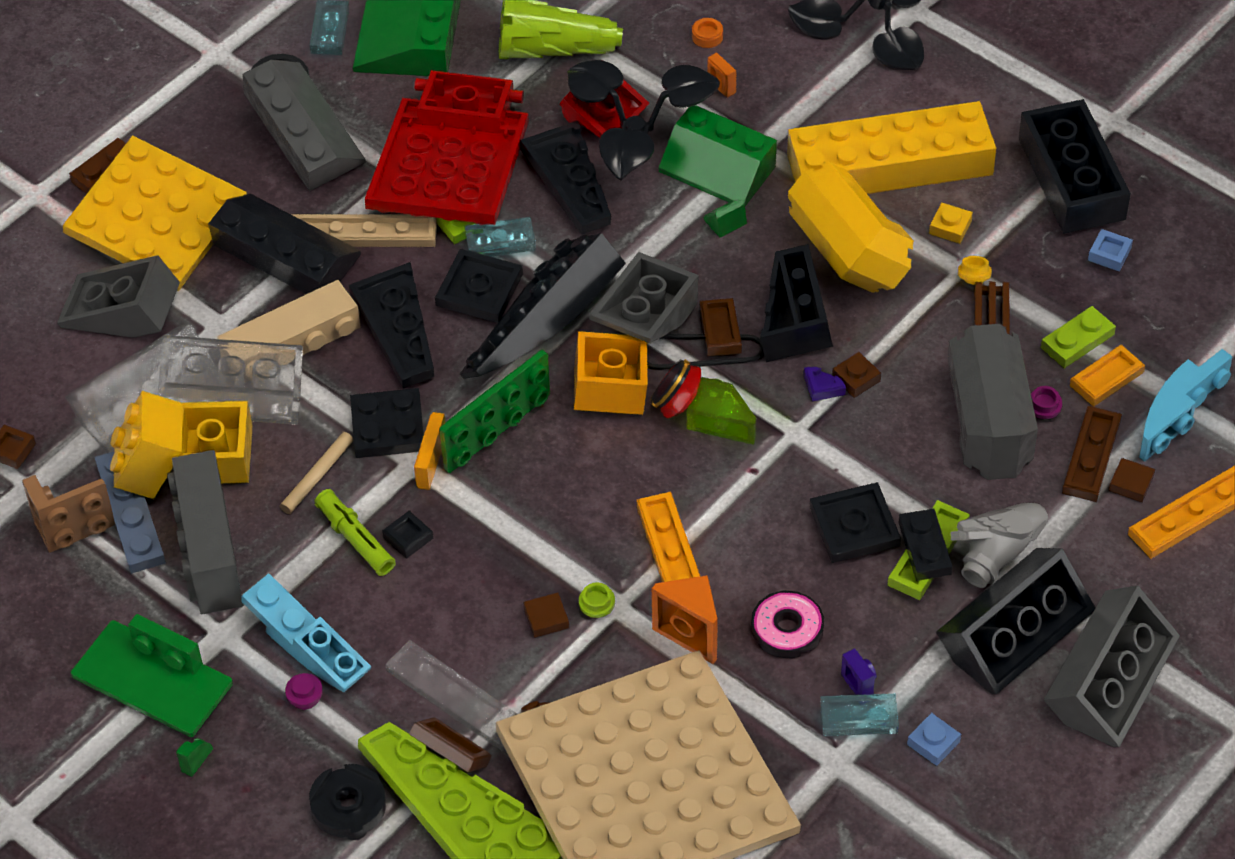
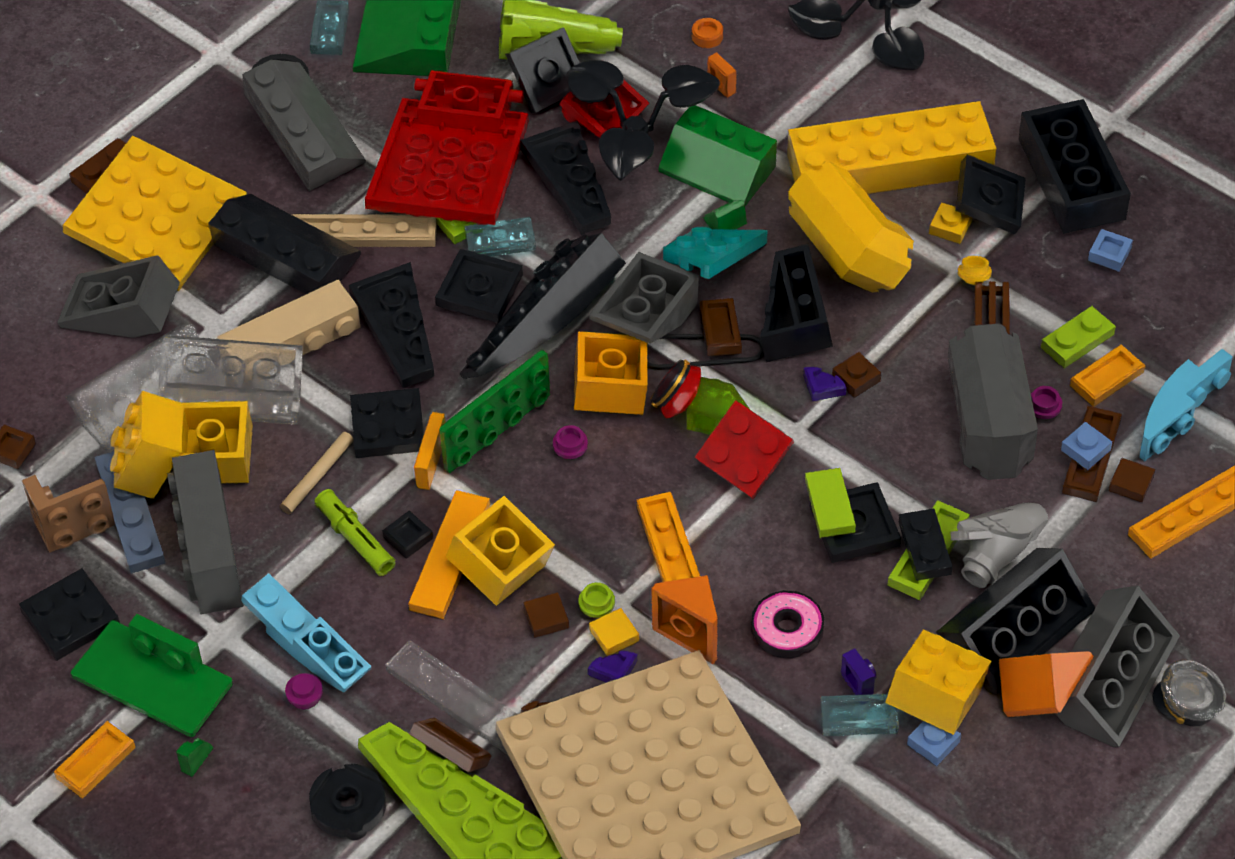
(68, 614): none -> black plate
(94, 759): none -> light orange tile
(439, 575): none -> light orange tile
(500, 550): none -> yellow brick
(543, 68): none -> black plate
(570, 442): none -> magenta plate
(612, 666): none -> dark purple tile
(614, 632): none -> yellow tile
(713, 248): none -> teal wing
(744, 449): none -> red plate
(830, 502): none -> lime tile
(938, 681): none -> yellow brick
(990, 194): none -> black plate
(1040, 682): none -> orange slope
(1086, 445): none -> medium blue plate
(1189, 693): none -> clear piece

